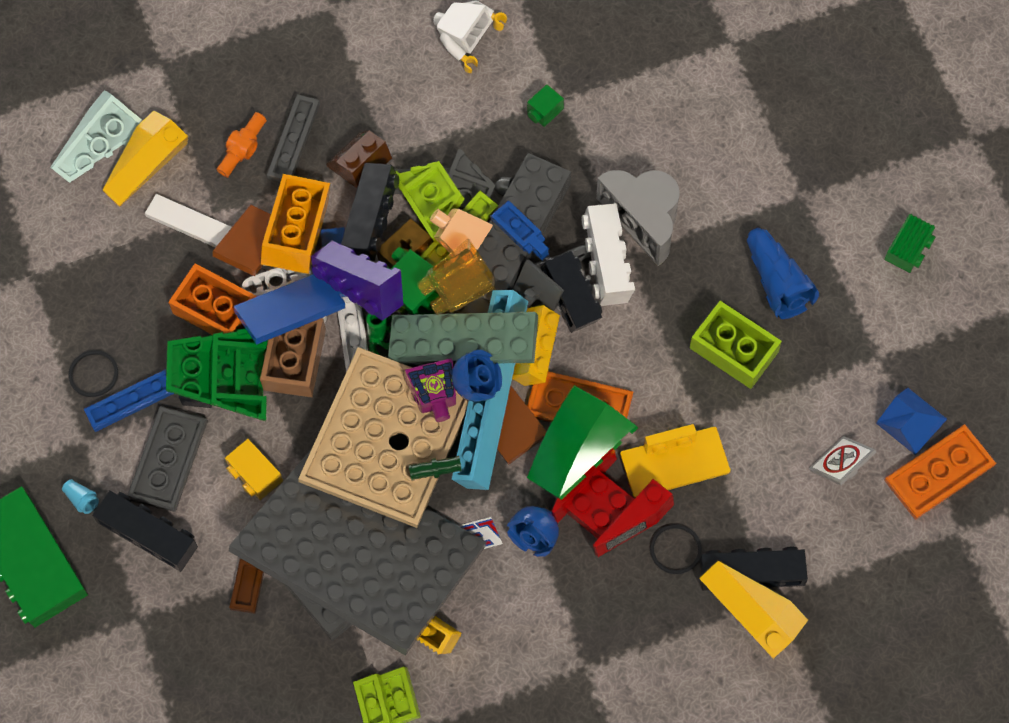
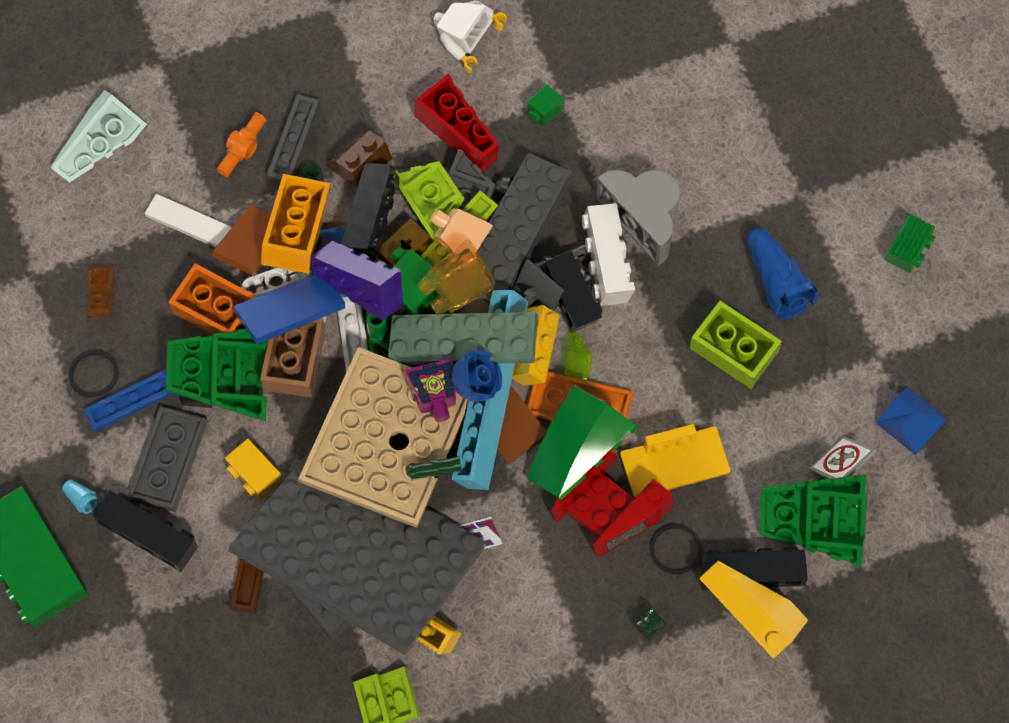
(101, 292): none -> clear orange slope
(147, 151): yellow wedge -> none
(313, 171): none -> clear green hinge
(456, 123): none -> red wedge
(520, 230): blue hinge -> none
(534, 530): blue cylinder -> none
(578, 358): none -> clear neon green slope
(649, 623): none -> clear green wheel
(818, 515): none -> green wedge
(940, 472): orange tile -> none

